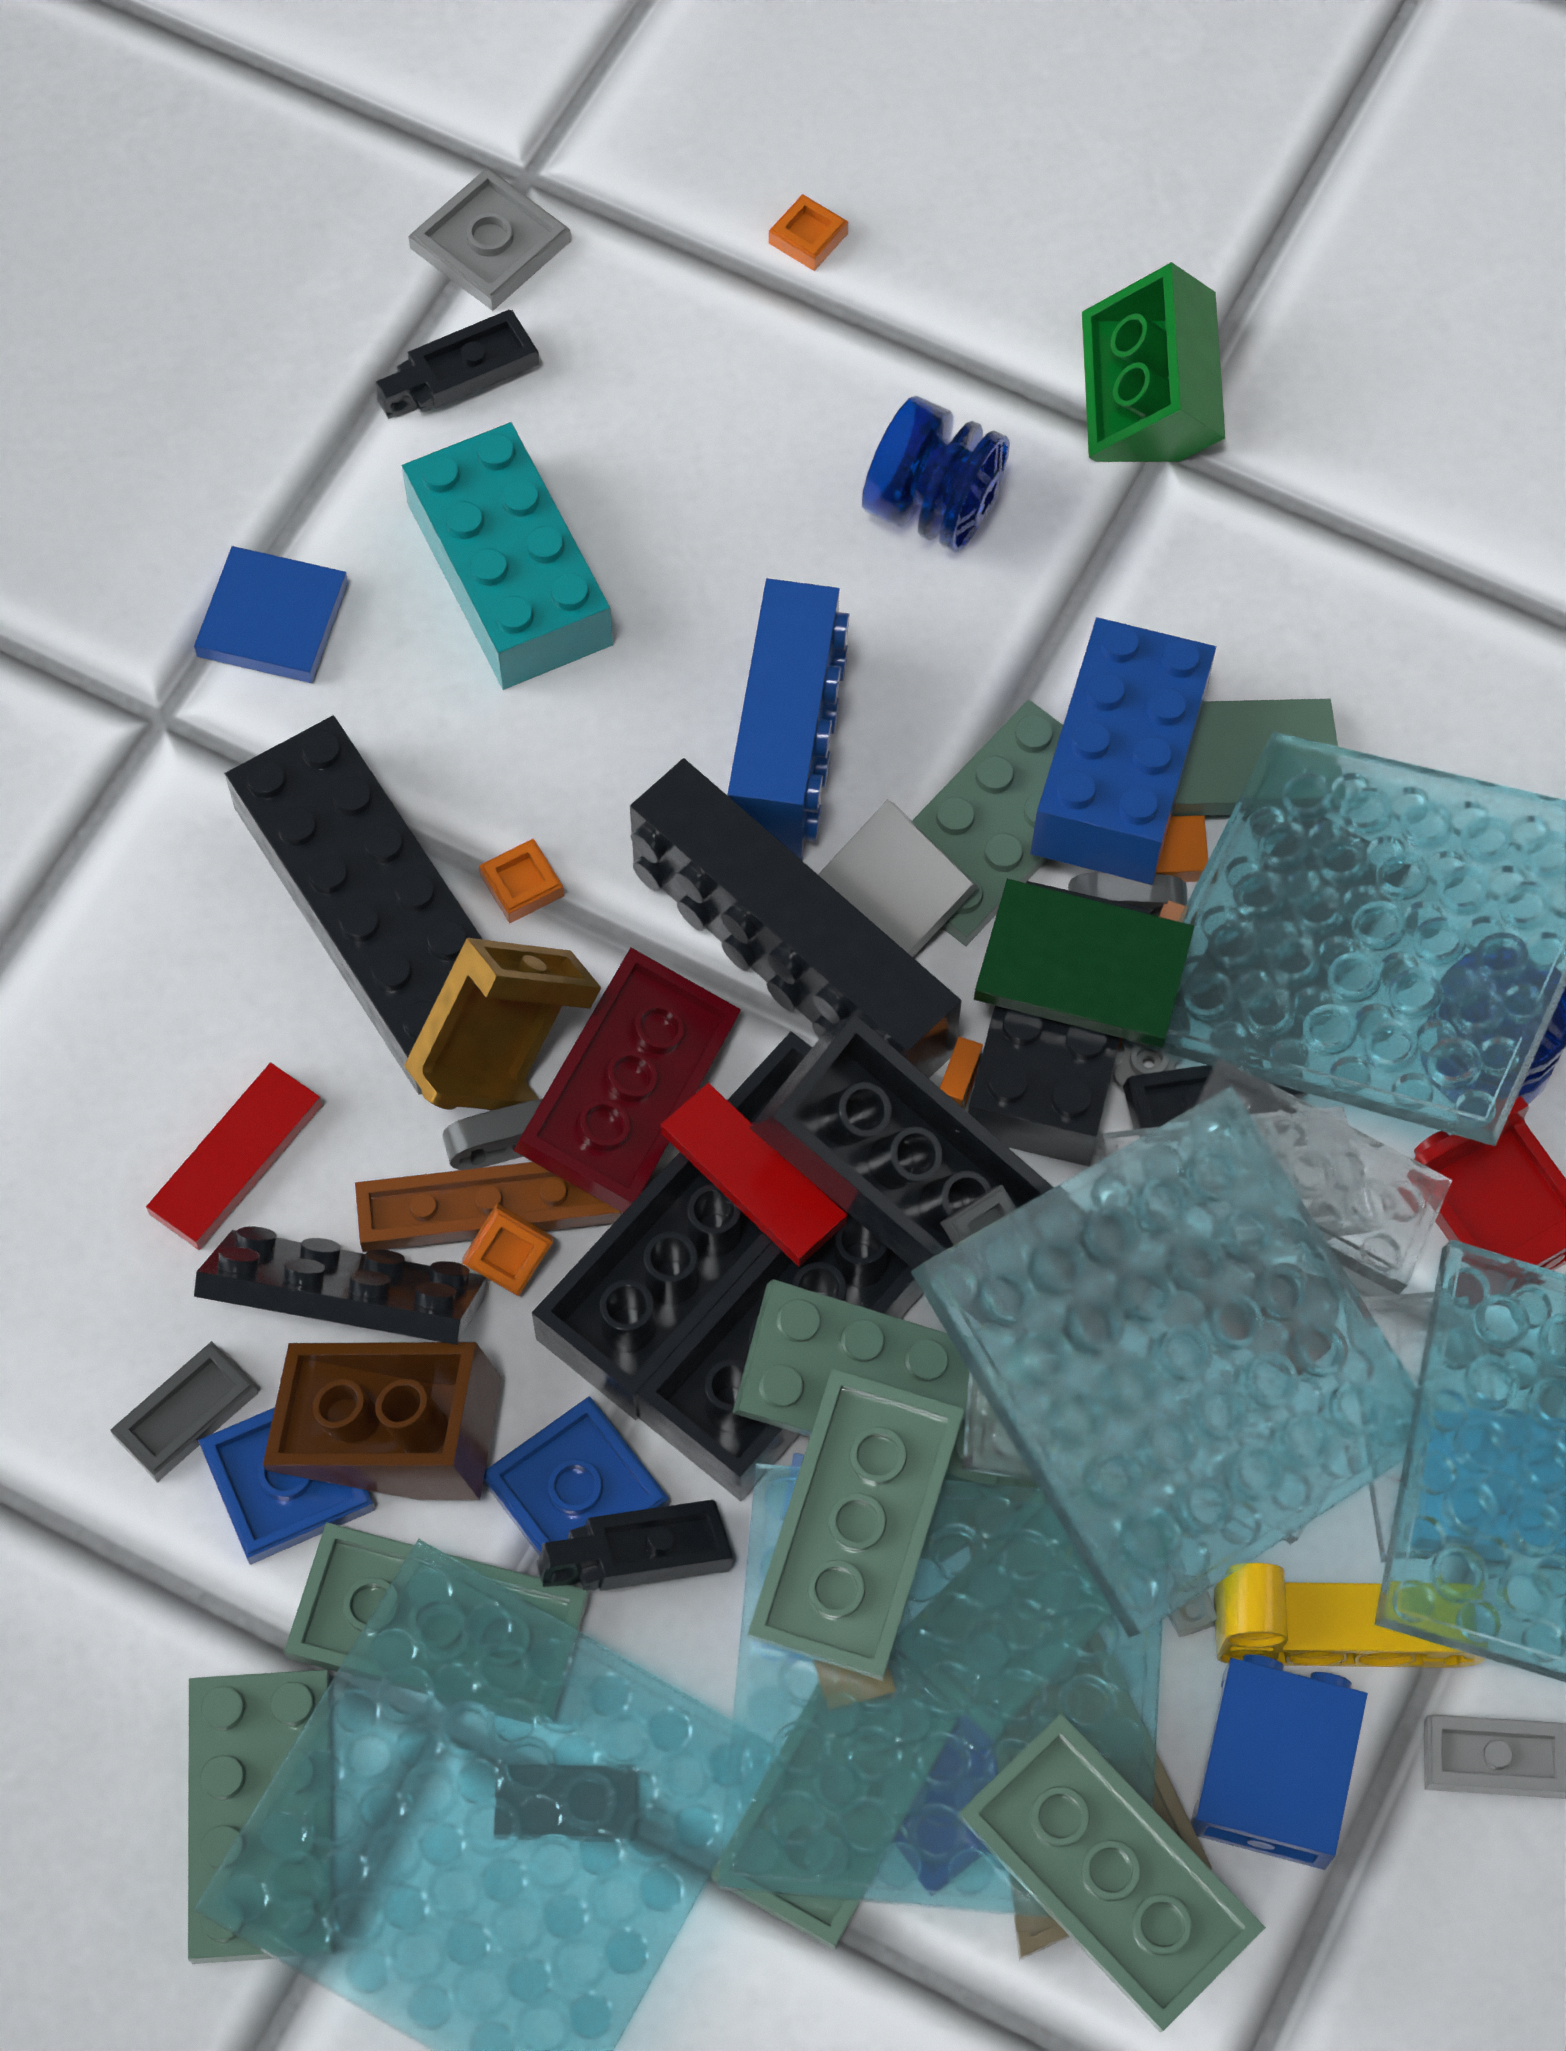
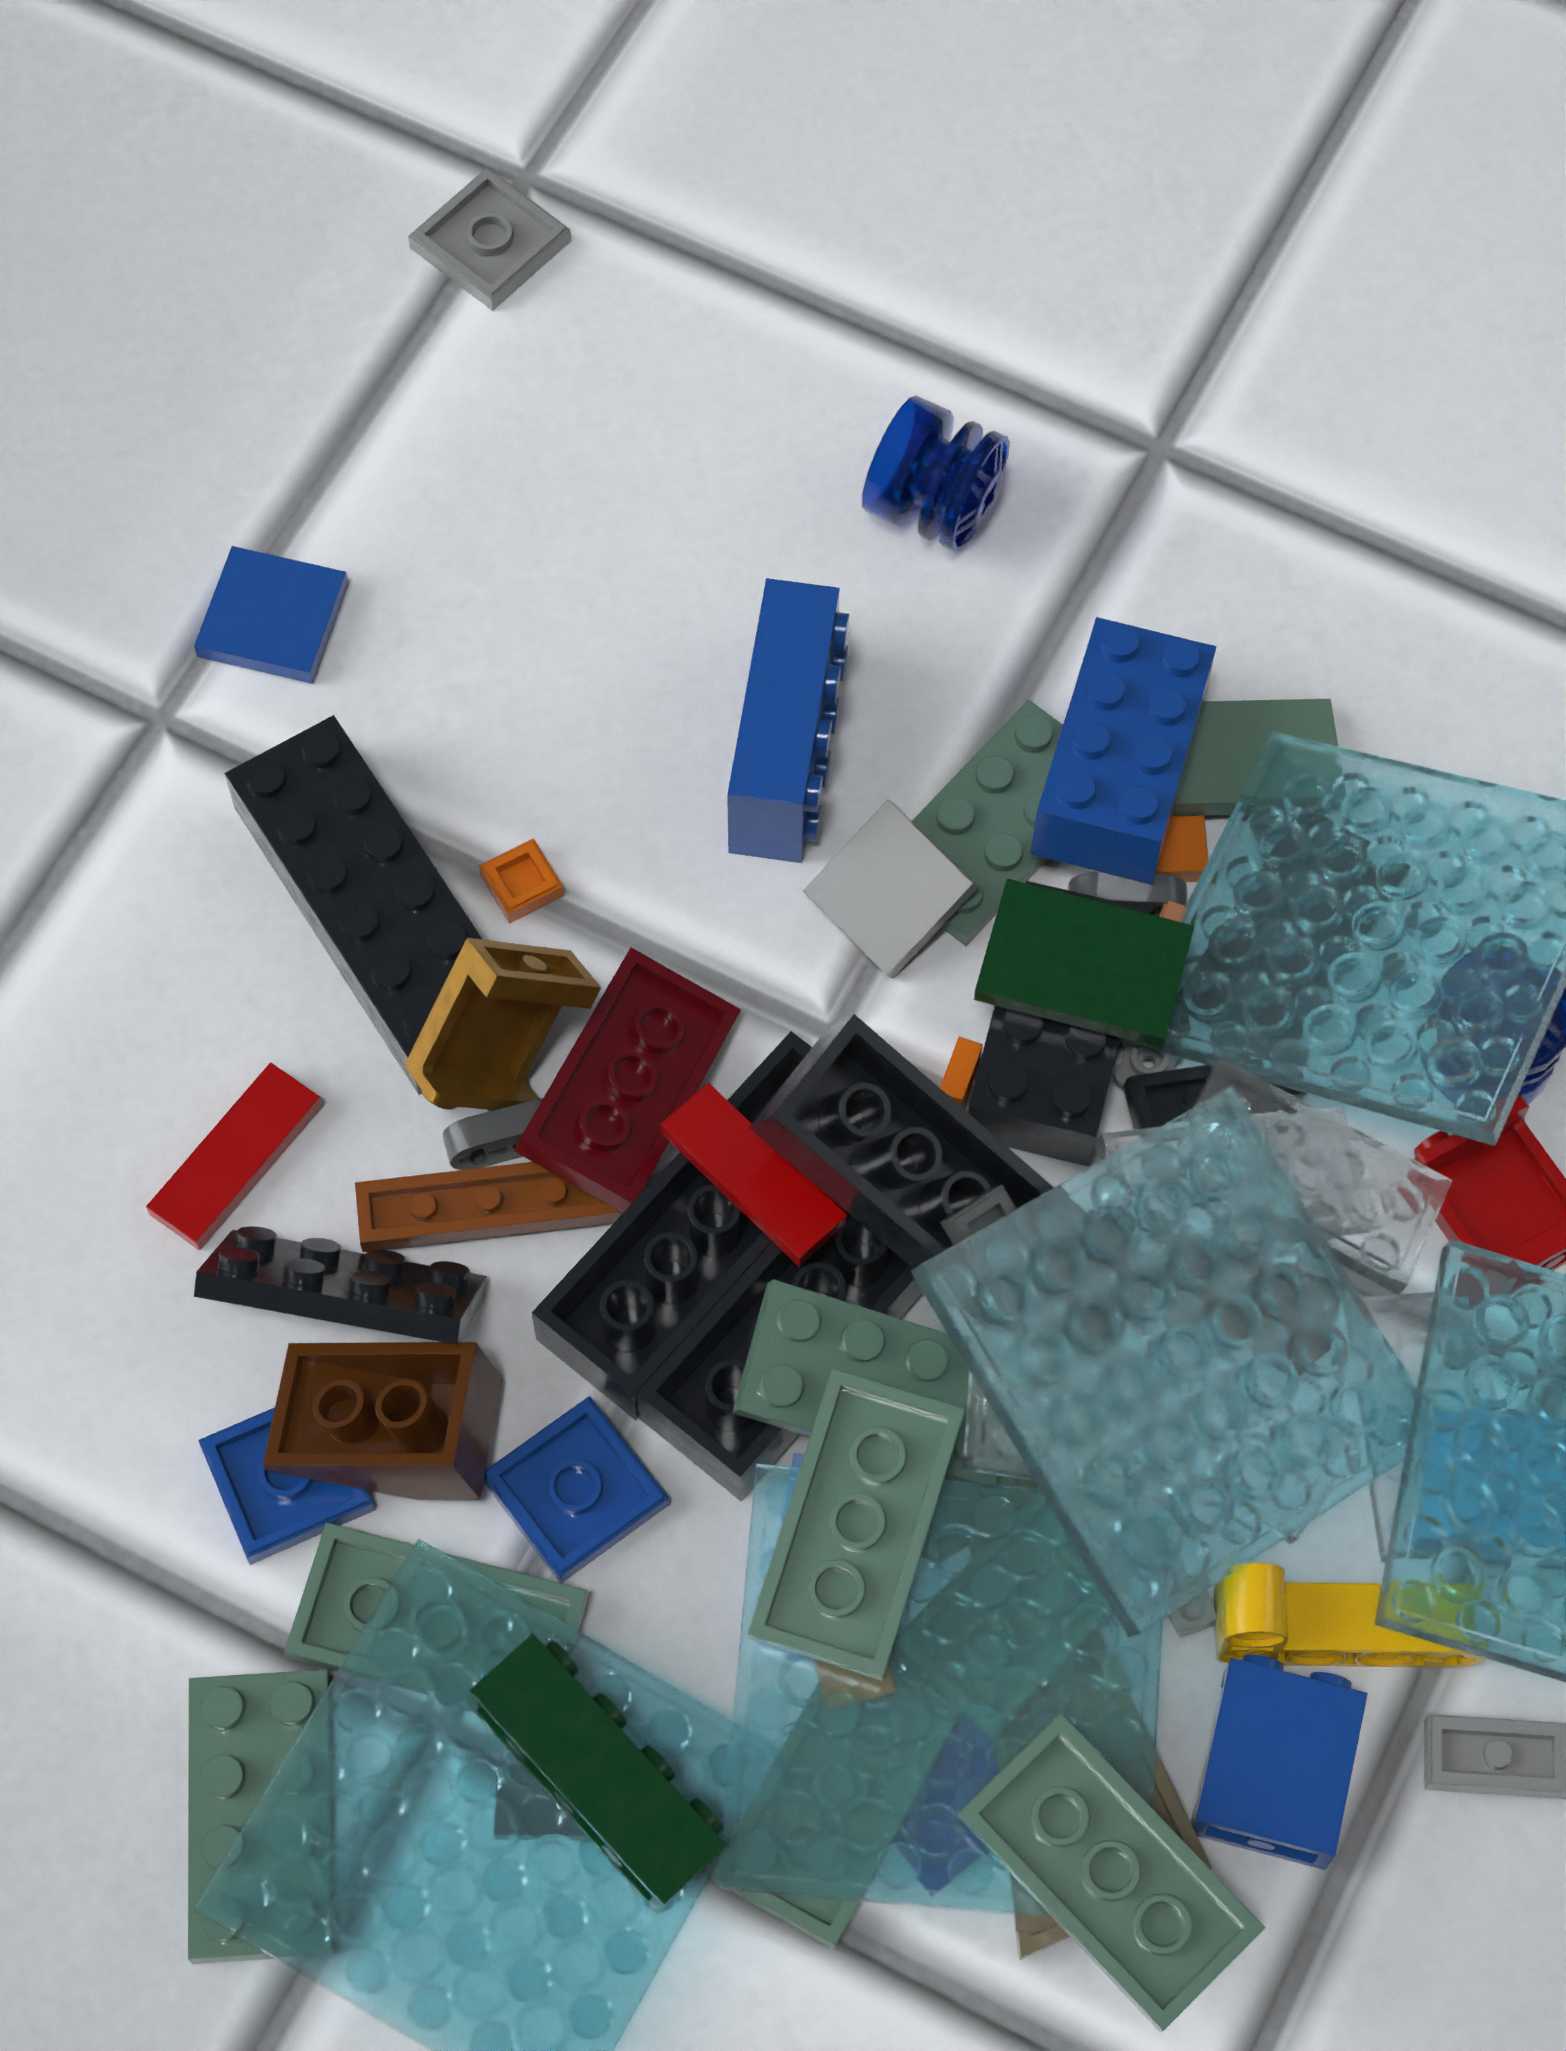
(183, 1411): dark grey tile -> none
(458, 365): black hinge -> none
(507, 555): teal brick -> none
(507, 1249): orange tile -> none
(596, 1771): none -> dark green brick
(639, 1548): black hinge -> none
(785, 919): black brick -> none
(808, 232): orange tile -> none
(1153, 370): green slope -> none

